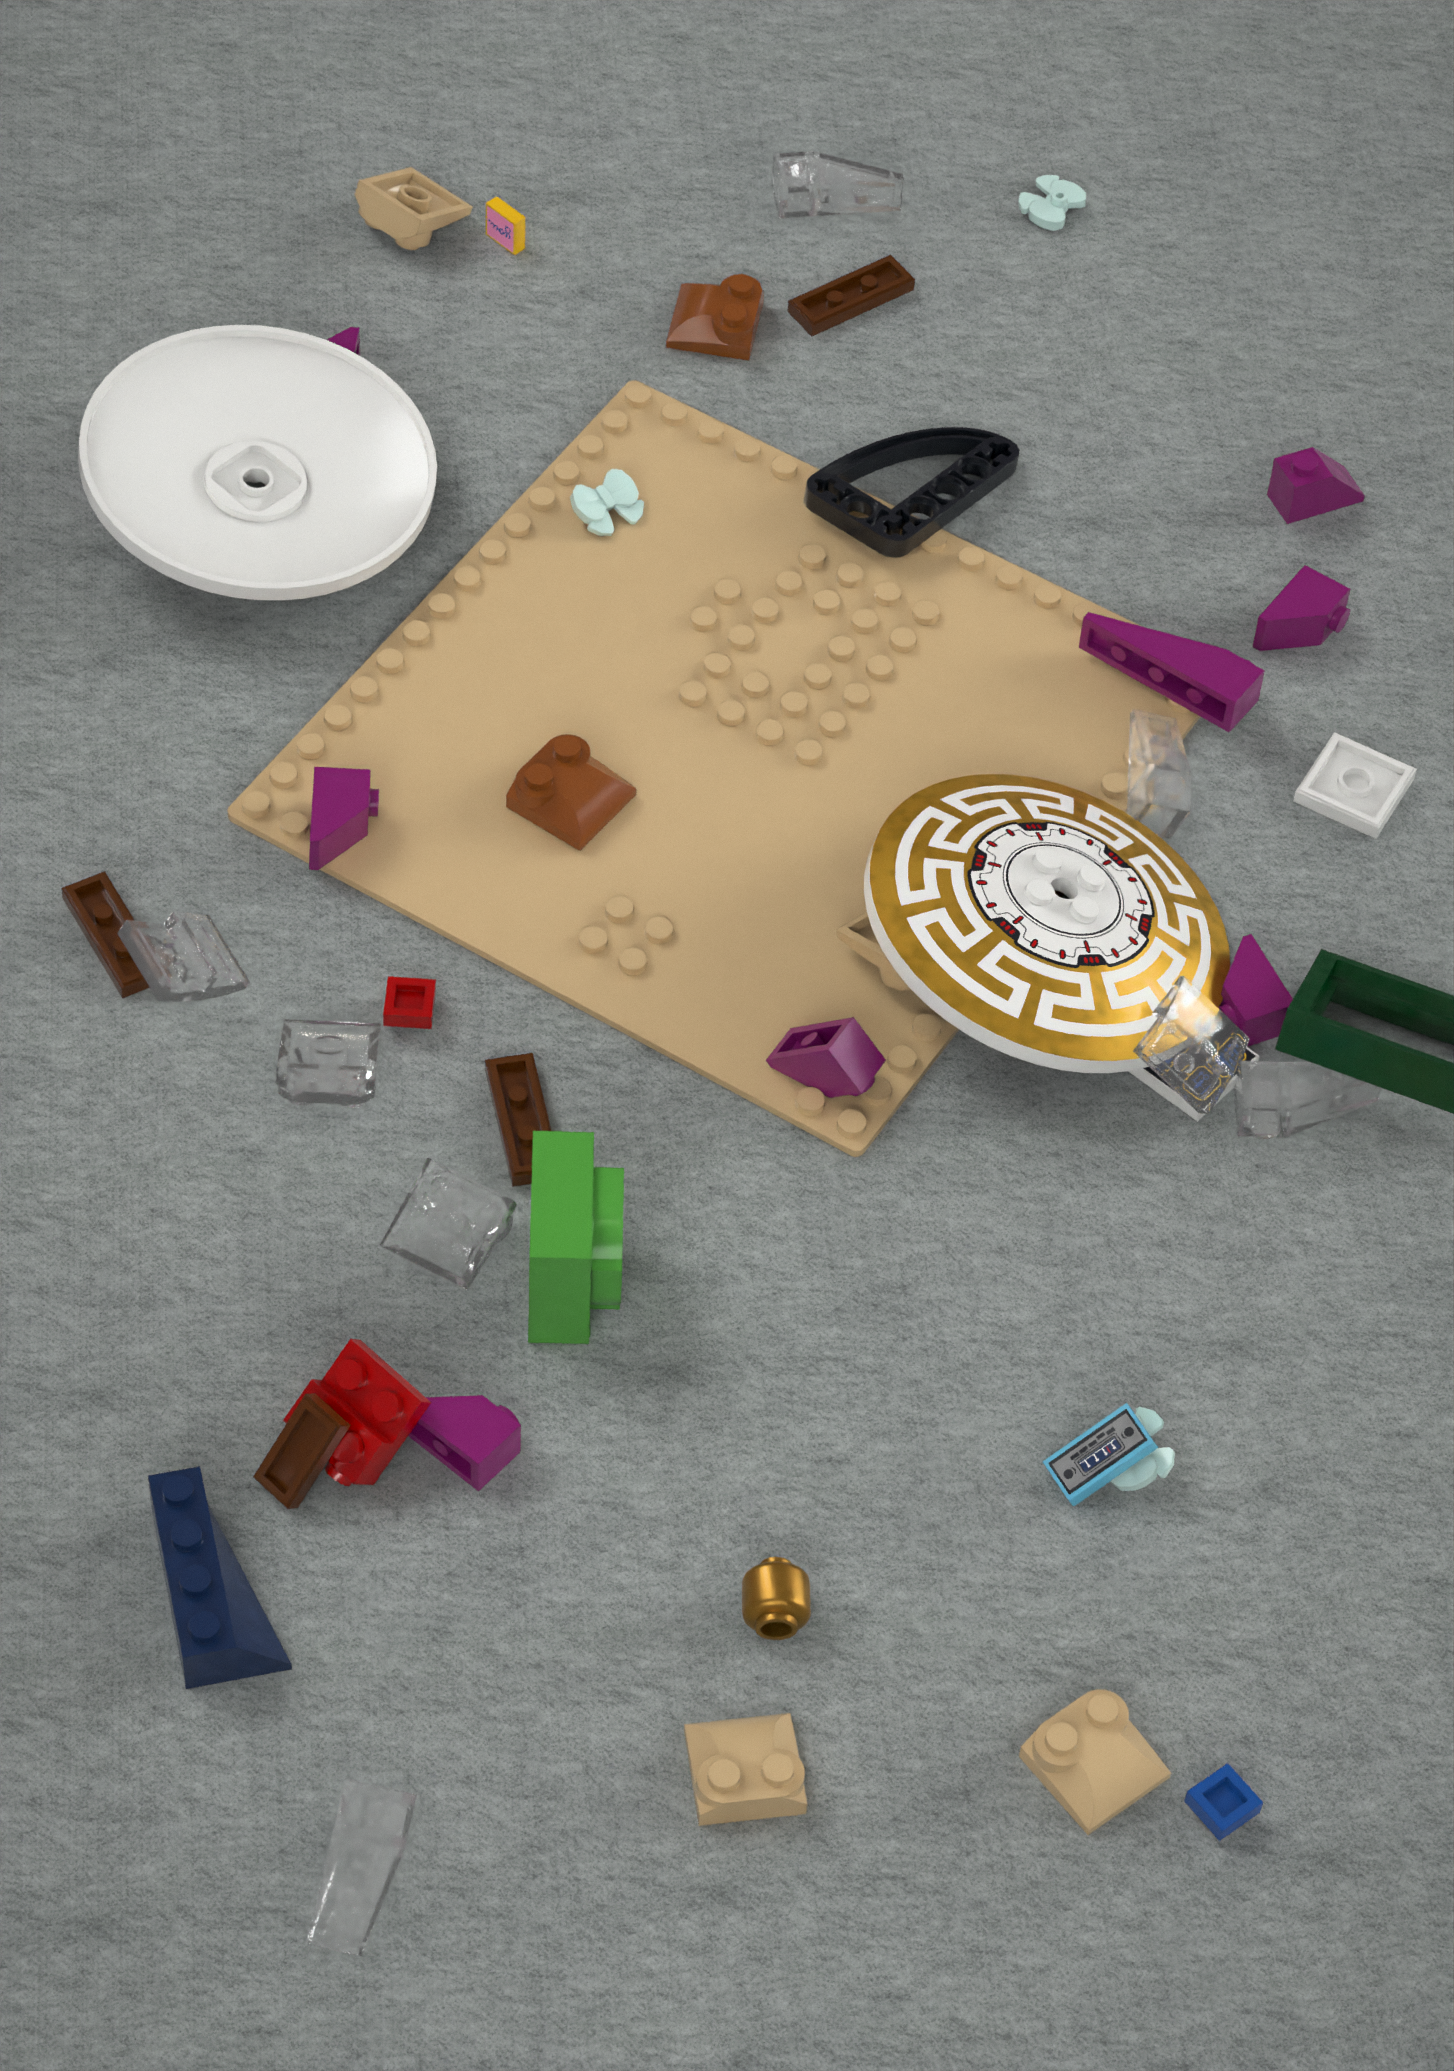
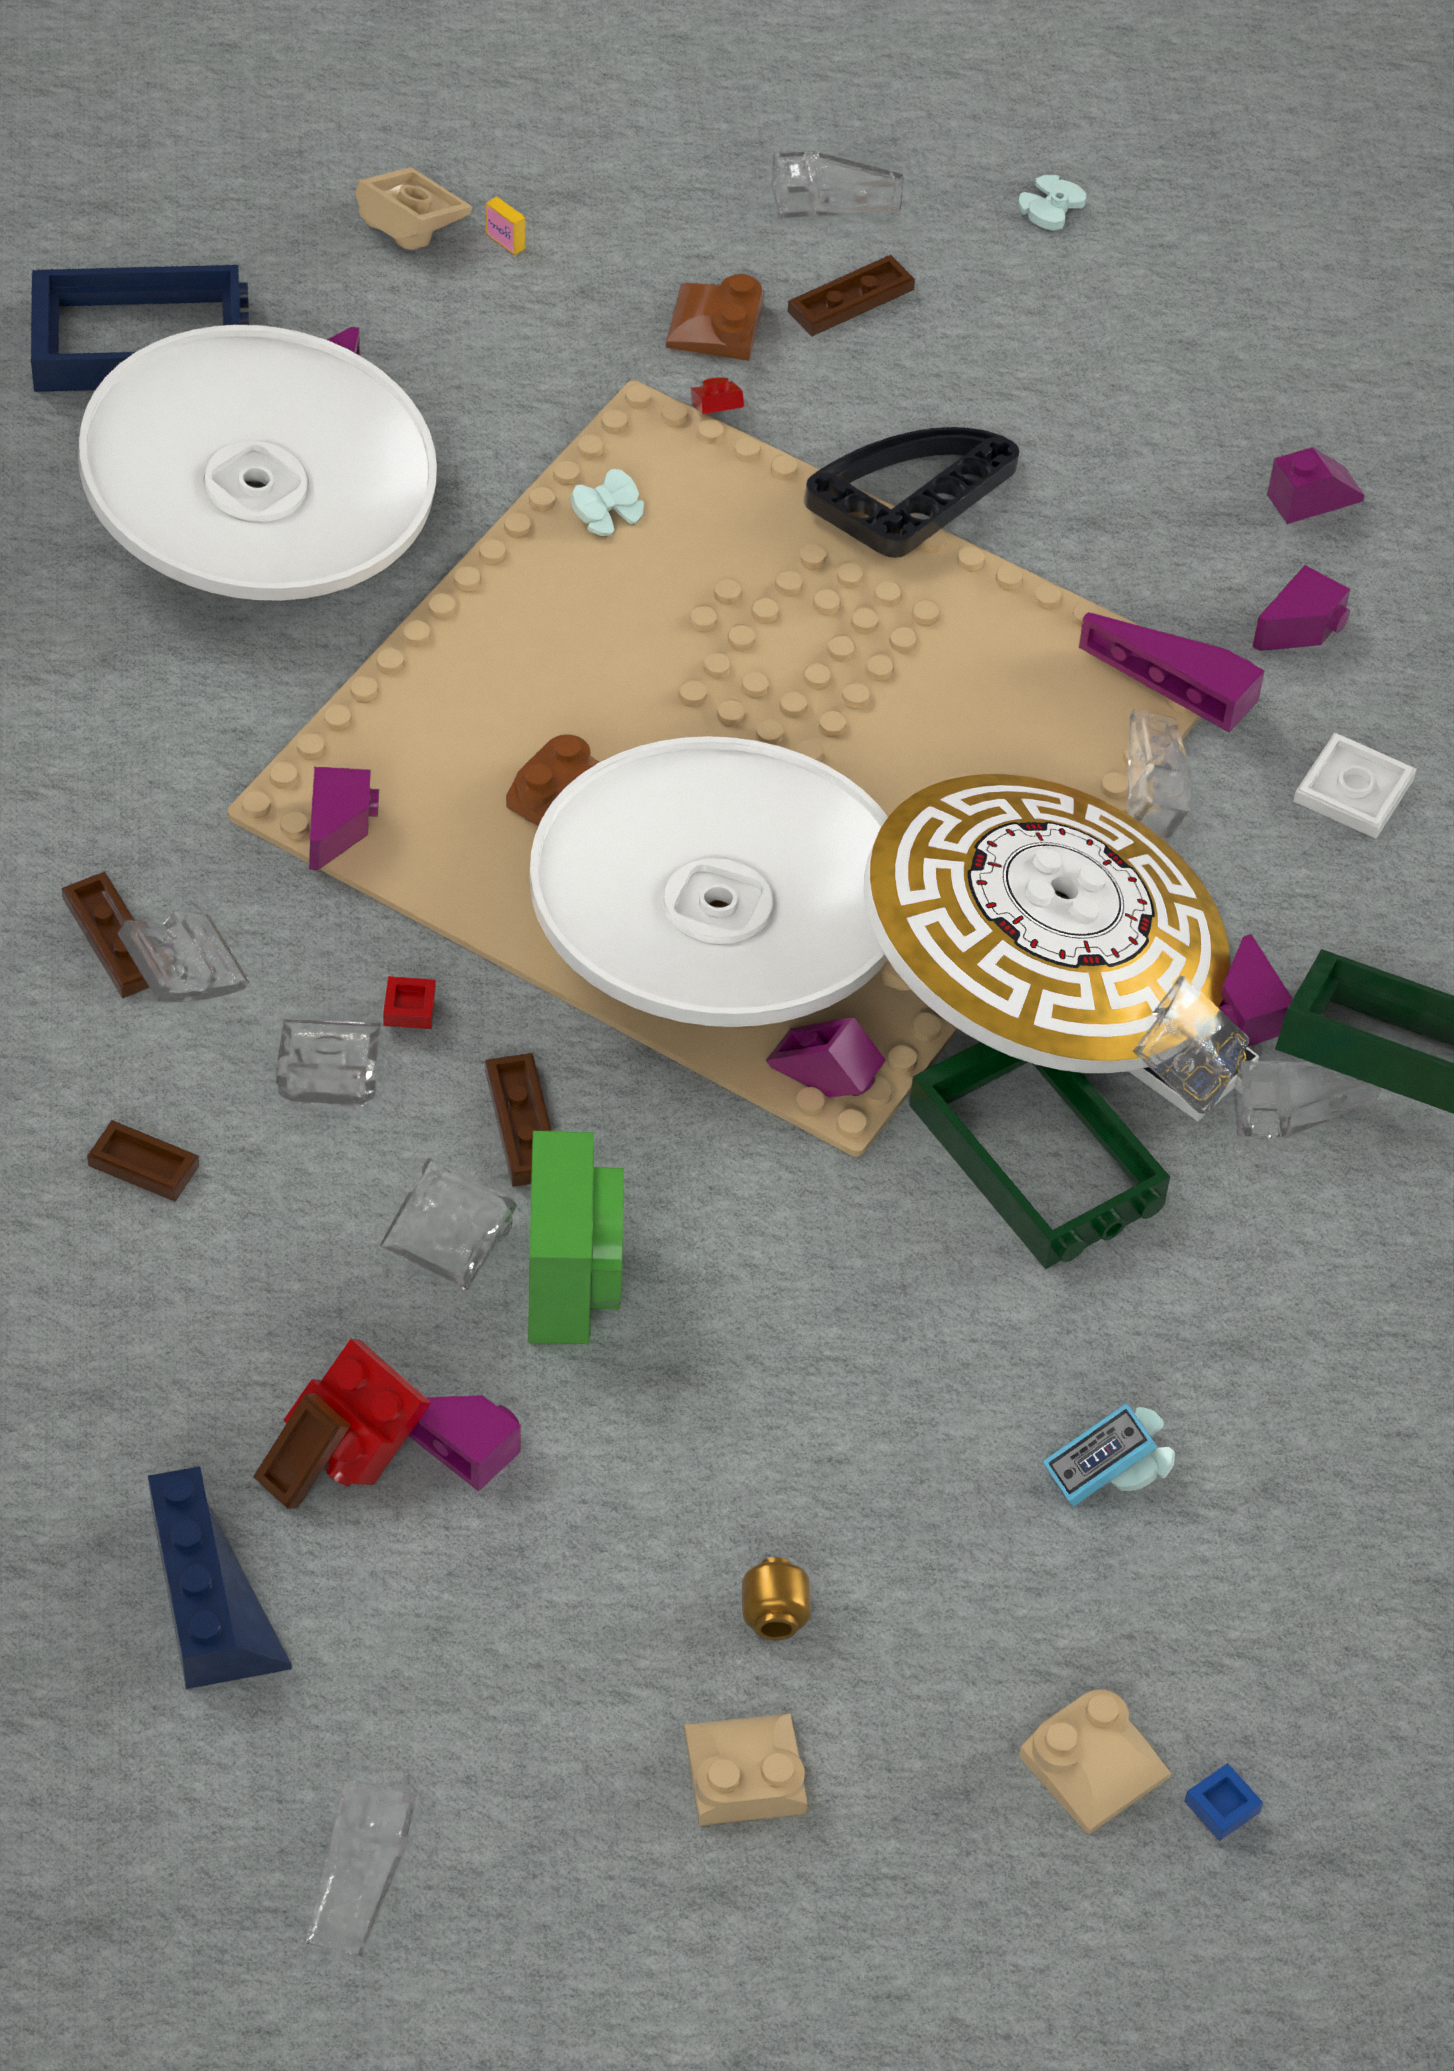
(117, 287): none -> dark blue door
(143, 1160): none -> reddish brown tile
(694, 820): none -> white dish
(717, 395): none -> red plate
(980, 1065): none -> dark green door

